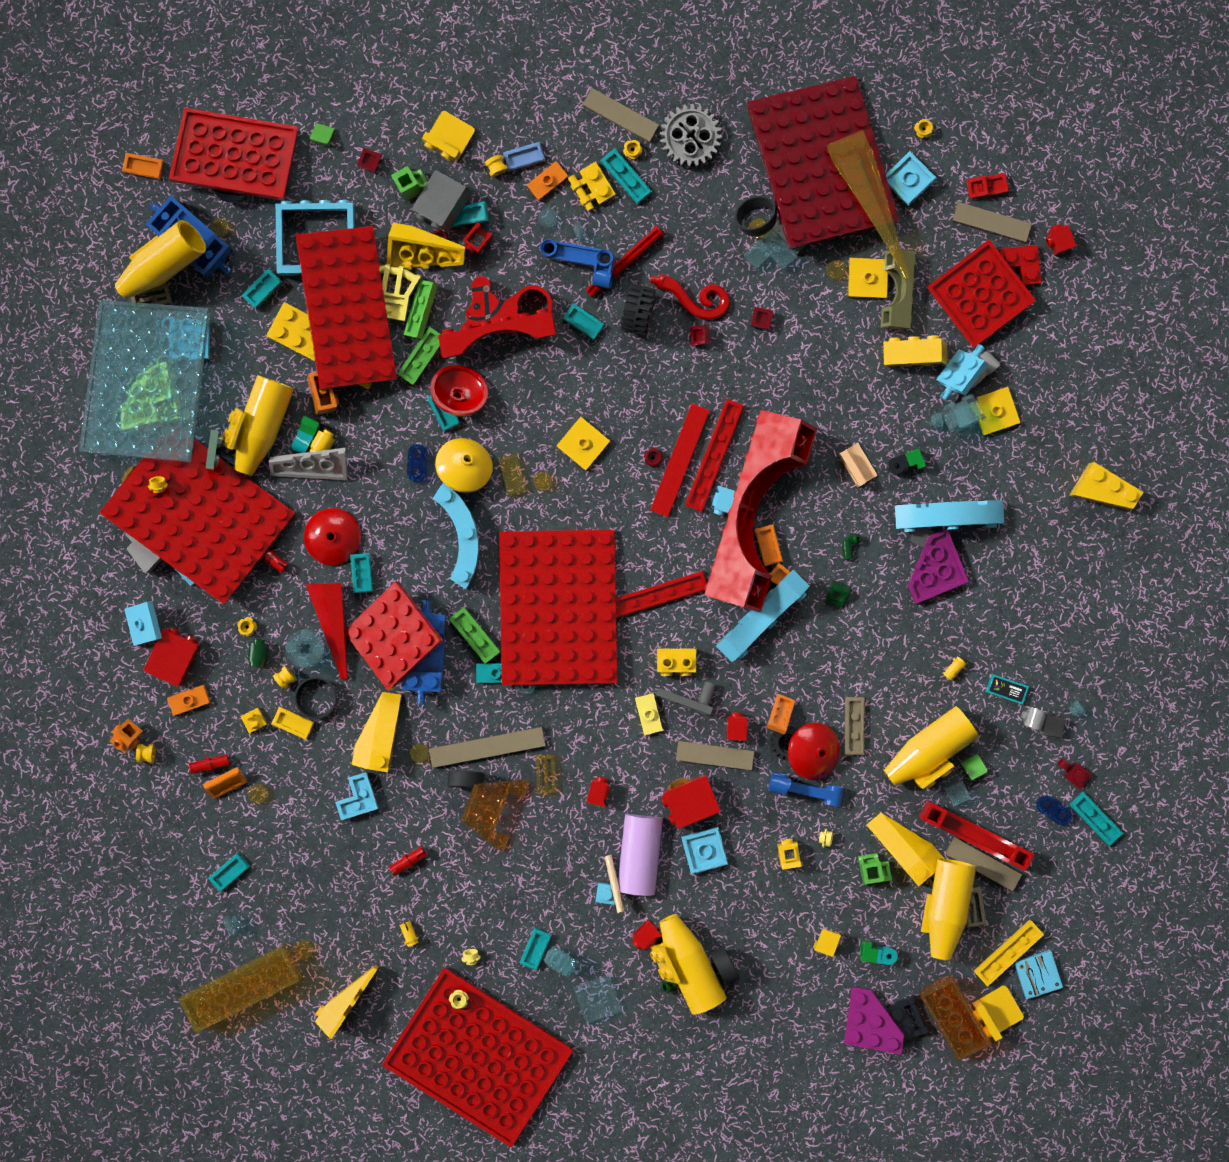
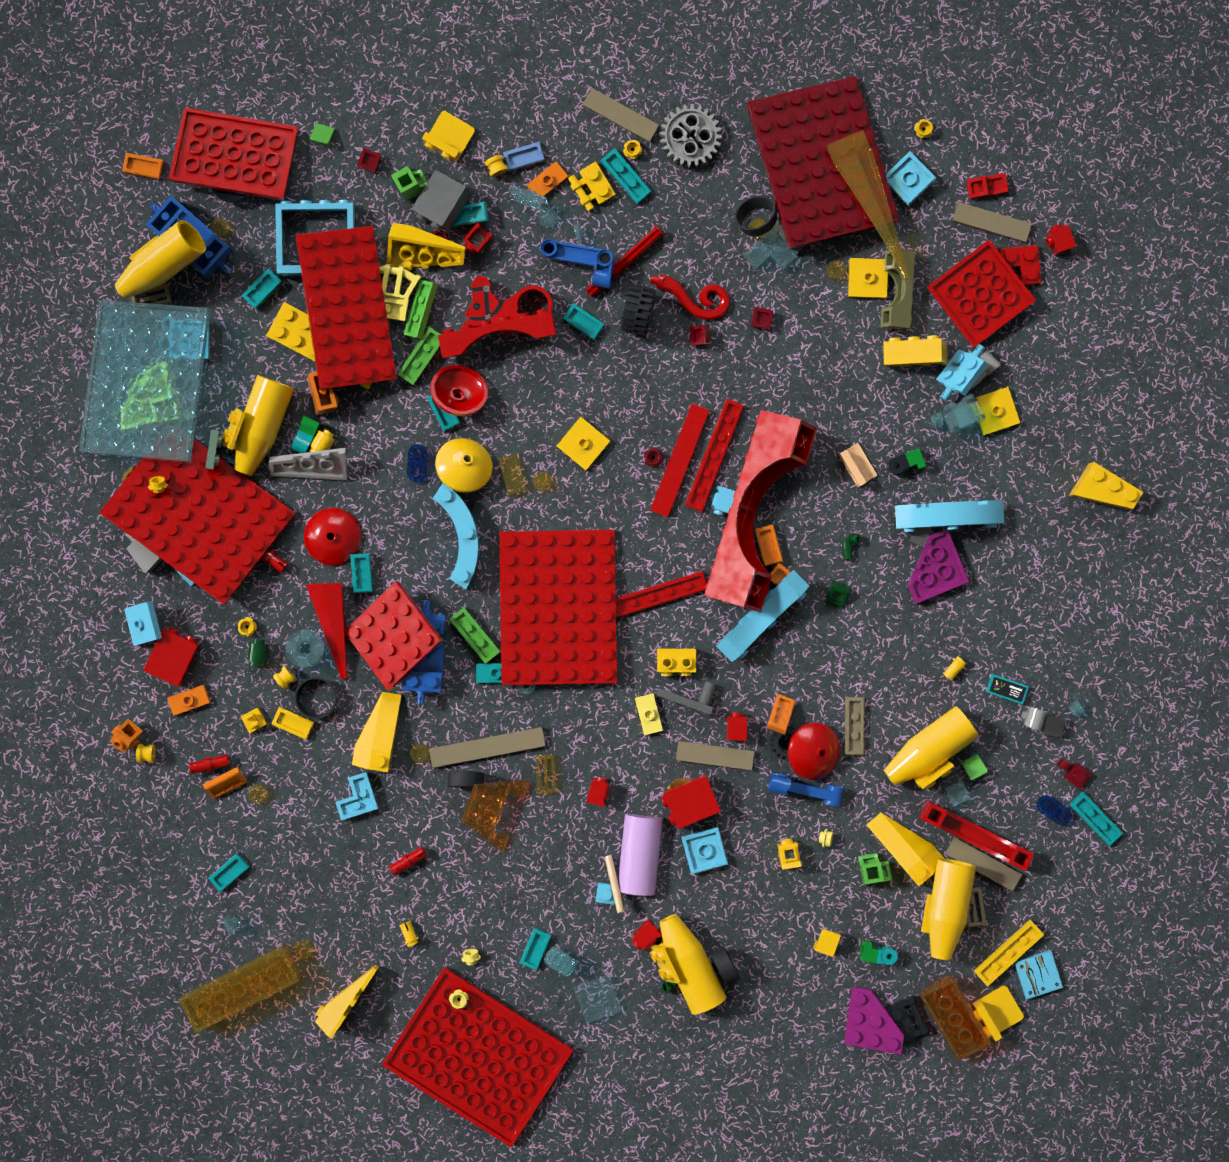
(529, 198): none -> clear light blue plate

